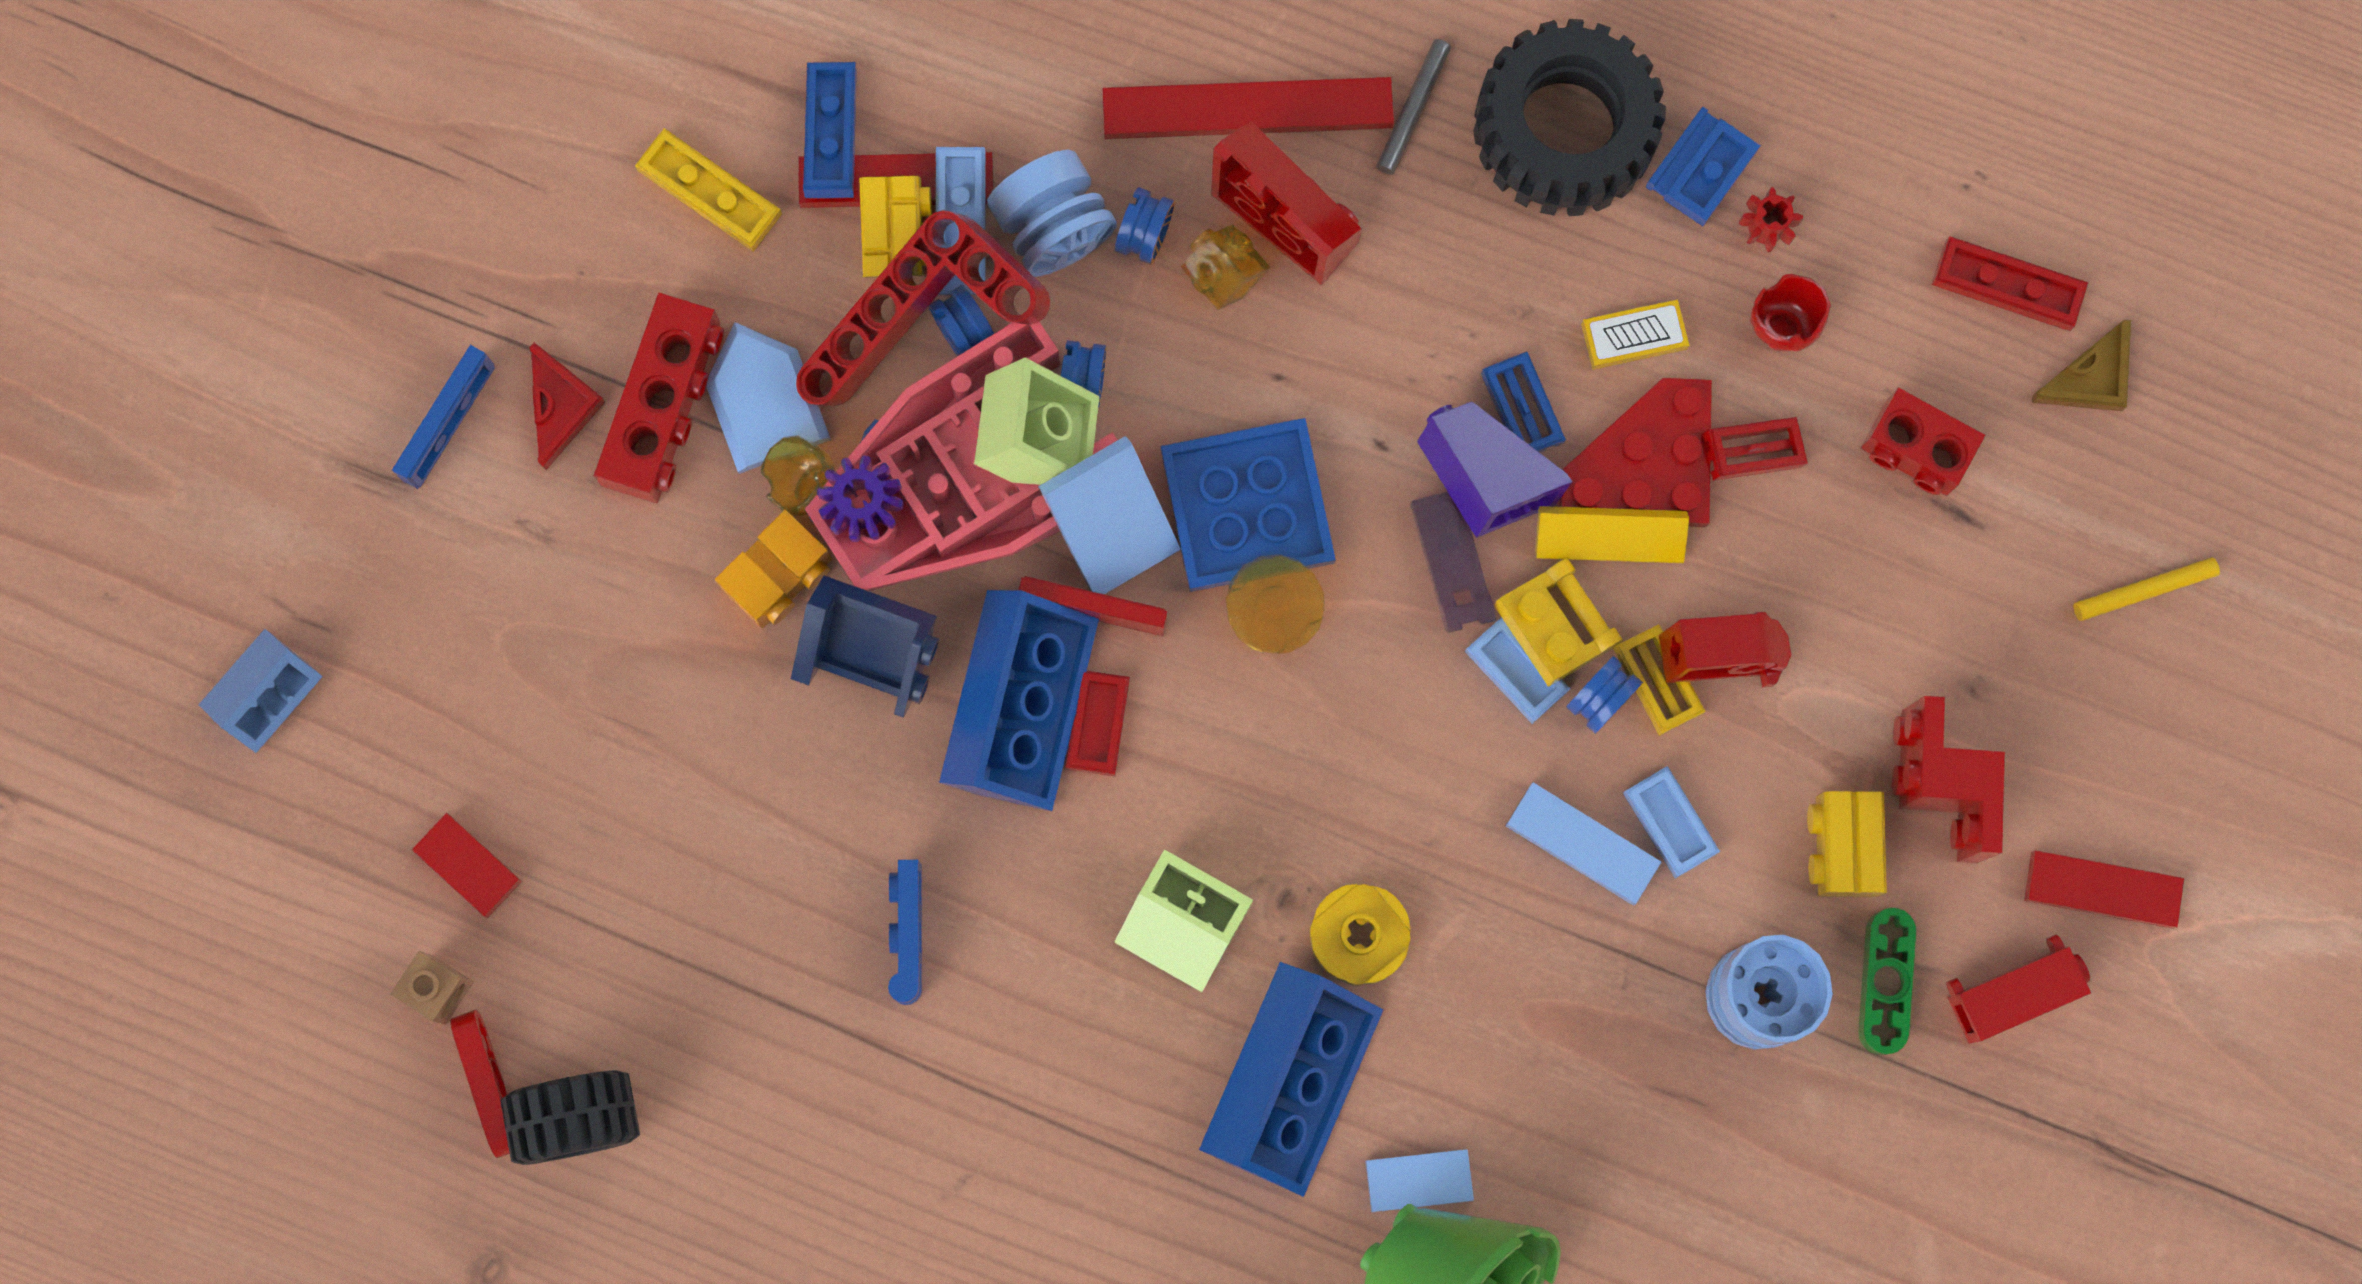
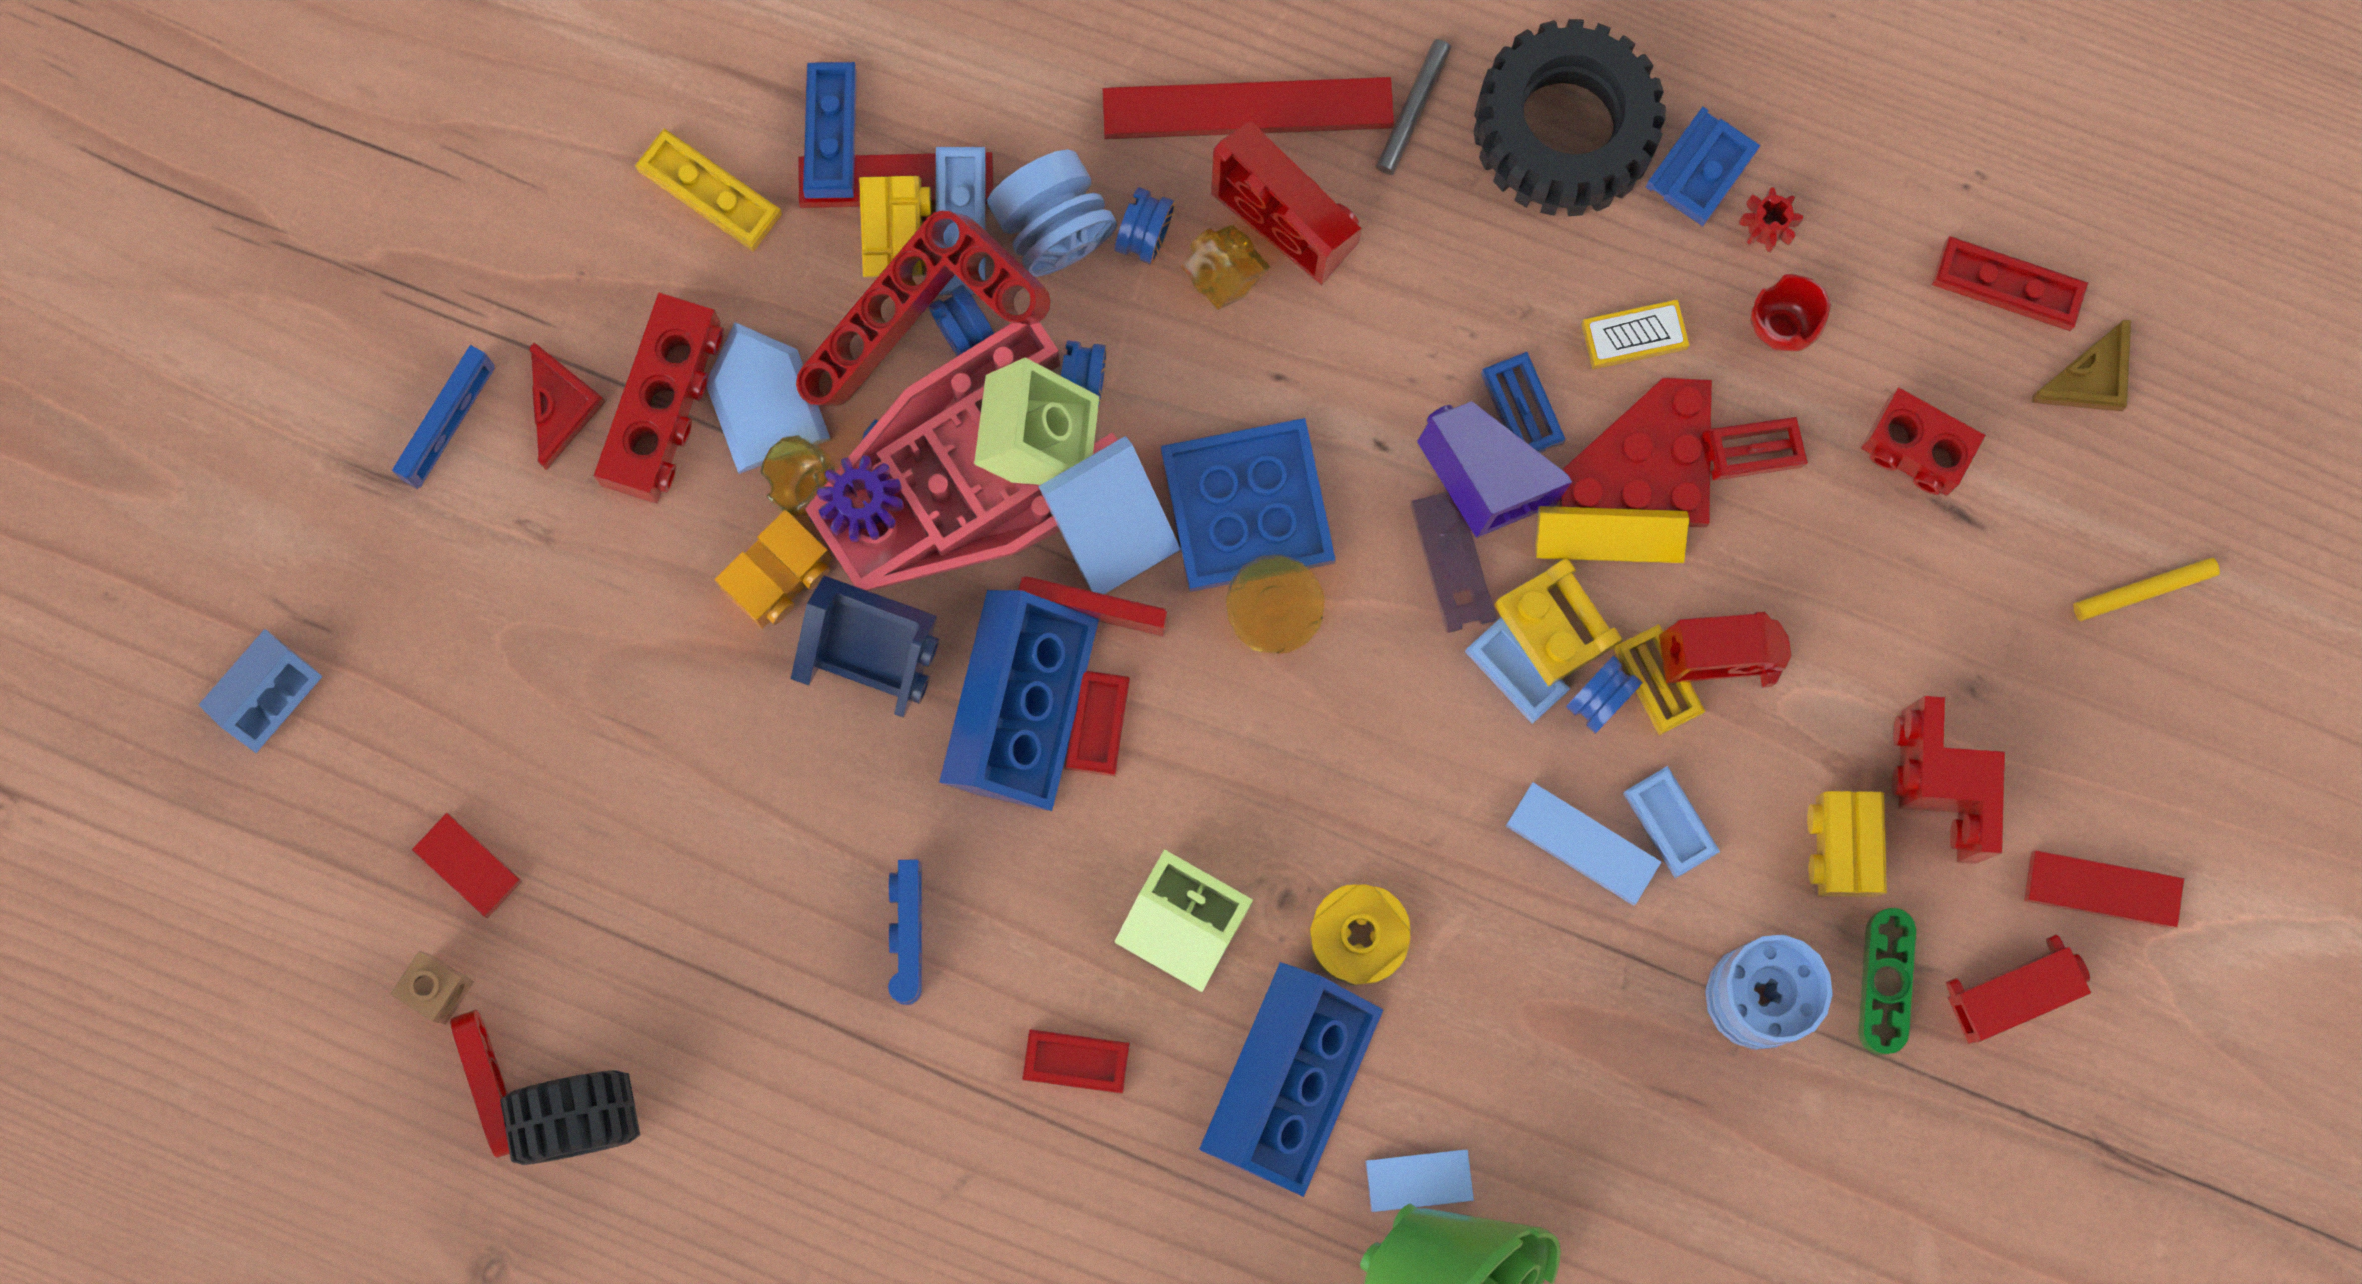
(1076, 1061): none -> red tile

